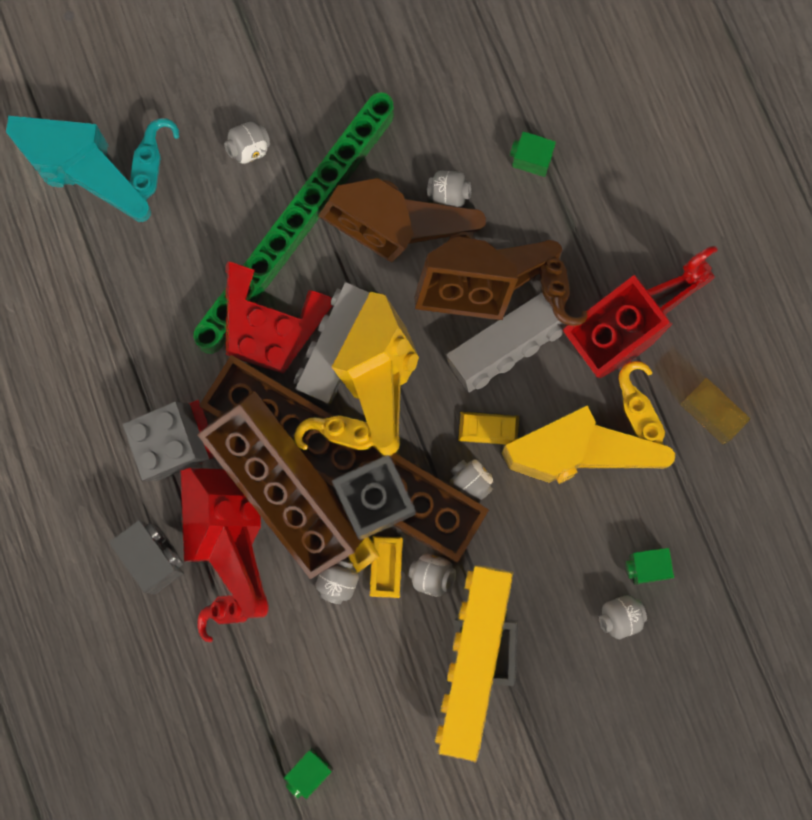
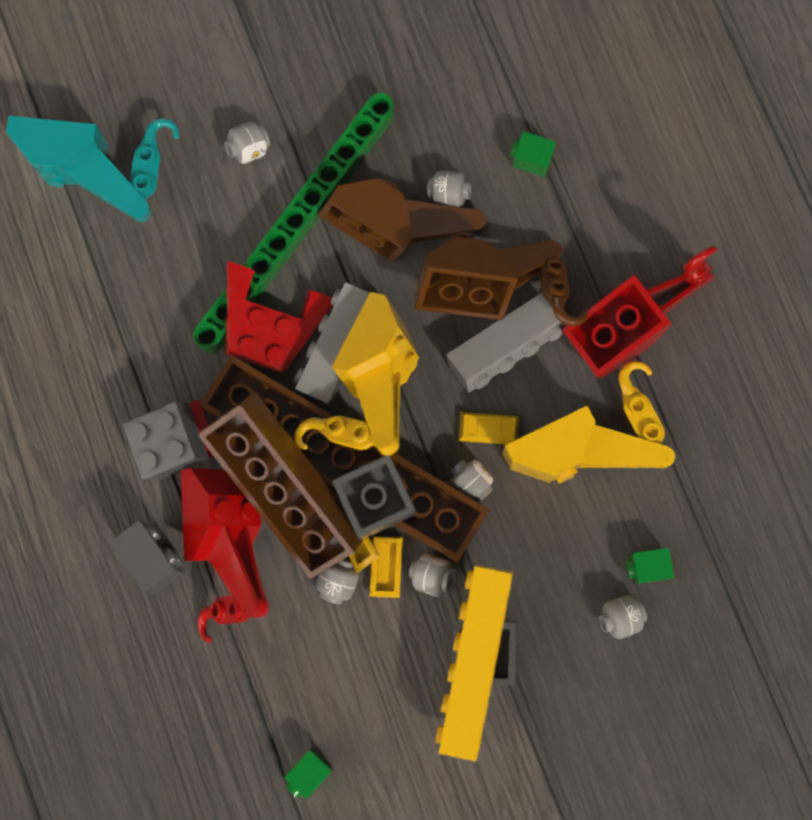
(715, 411): clear yellow brick -> none

